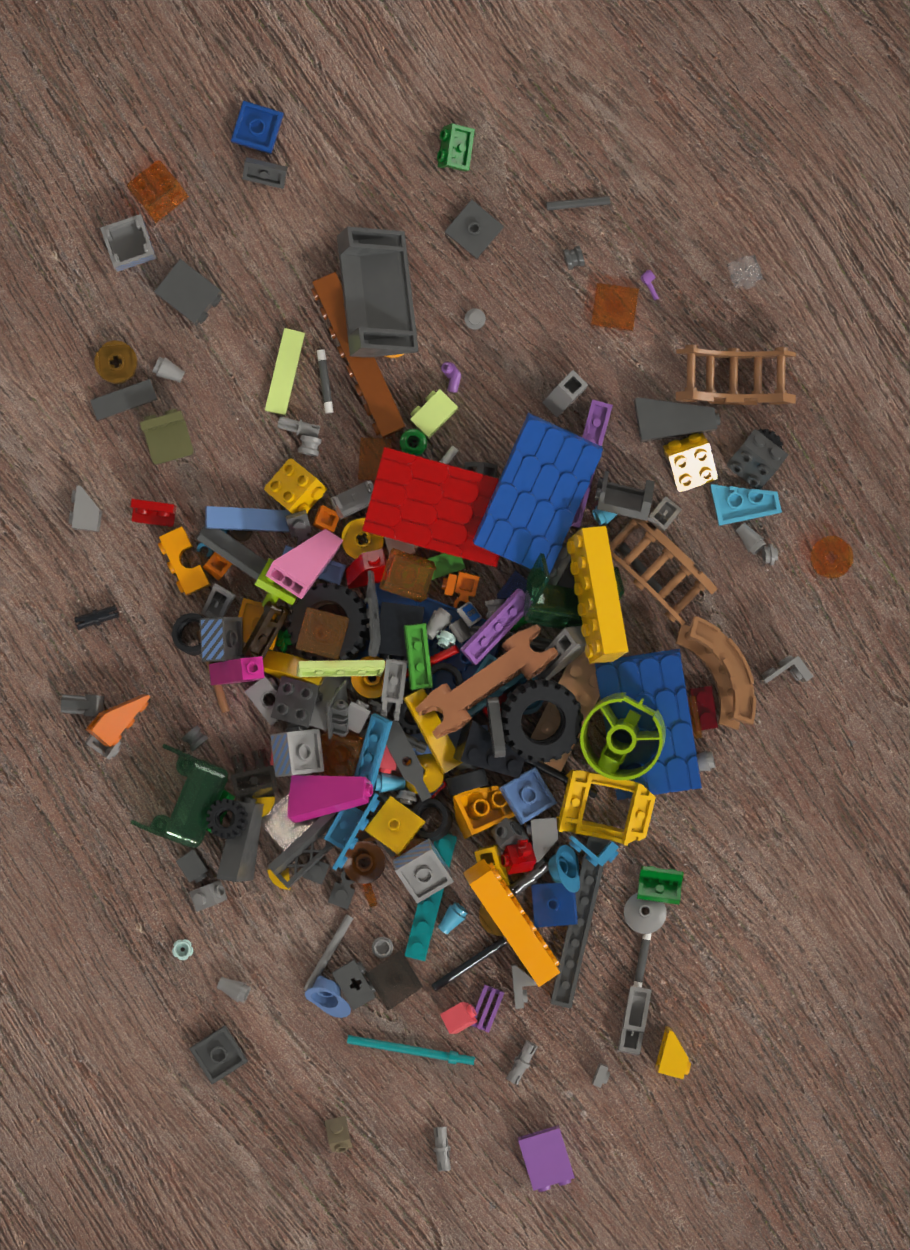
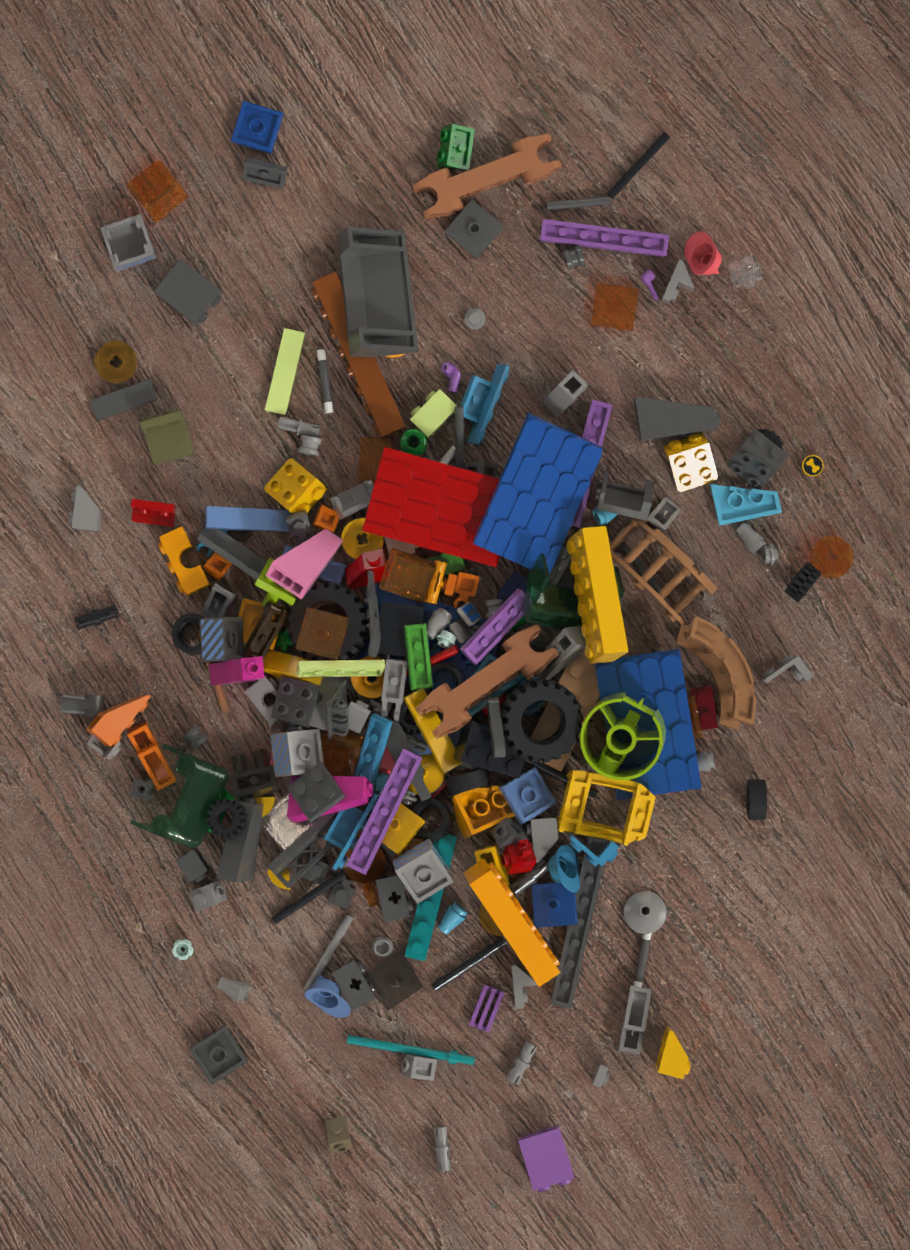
(147, 785): none -> flat silver plate
(151, 755): none -> orange slope
(166, 369): light grey cone -> none
(309, 897): none -> black bar
(316, 792): none -> dark grey plate
(384, 811): none -> medium lavender plate
(391, 910): none -> dark grey brick
(418, 1067): none -> light grey bracket
(436, 582): none -> light orange pin
(459, 436): none -> dark grey bar
(459, 1017): coral brick -> none
(480, 401): none -> dark azure bracket
(521, 163): none -> nougat piece
(604, 238): none -> medium lavender plate
(638, 165): none -> black bar
(660, 885): green bracket -> none
(679, 278): none -> light grey slope
(702, 254): none -> coral piece
(733, 396): medium nougat fence -> none
(756, 799): none -> black tyre
(802, 582): none -> black tyre
(812, 466): none -> tile

